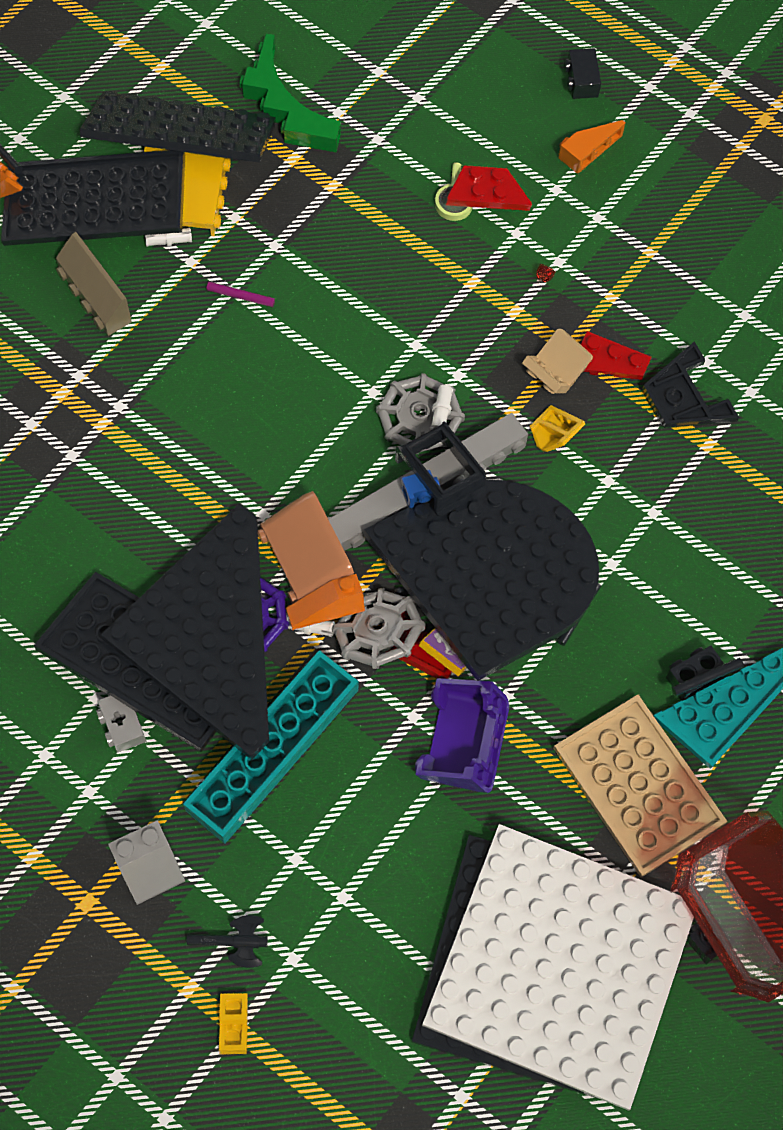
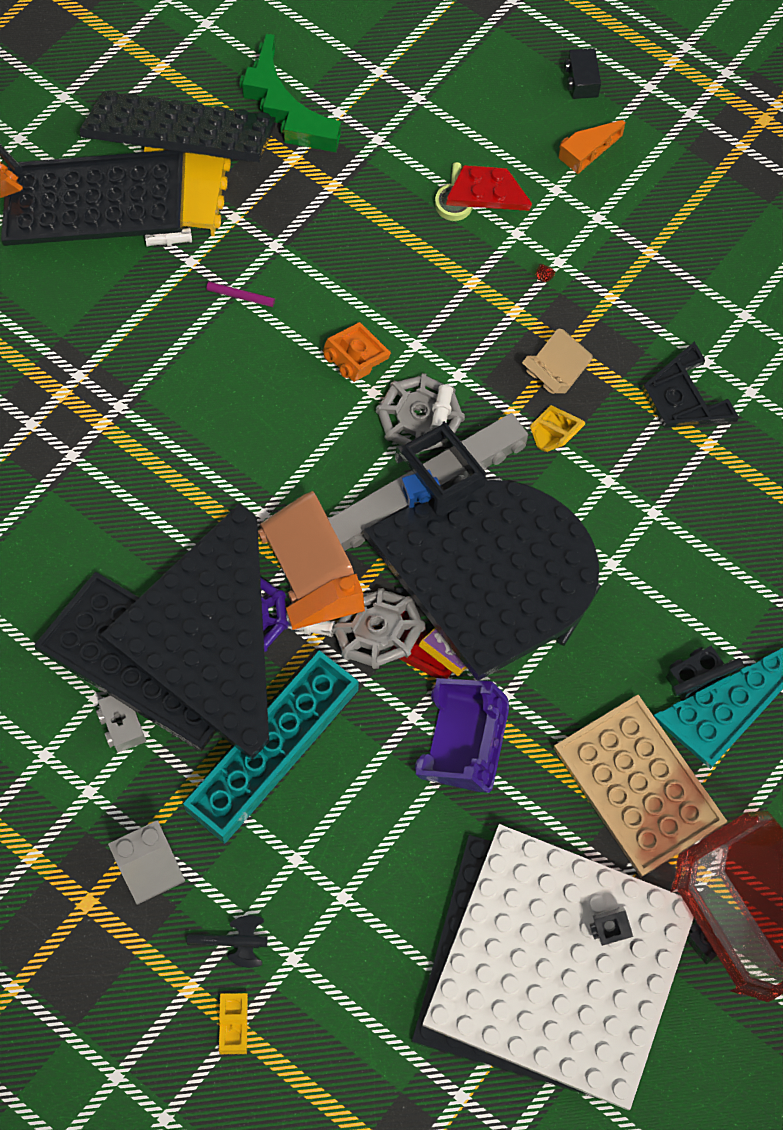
(93, 286): dark tan slope -> none
(355, 351): none -> orange plate
(614, 358): red wing -> none
(620, 930): none -> black brick

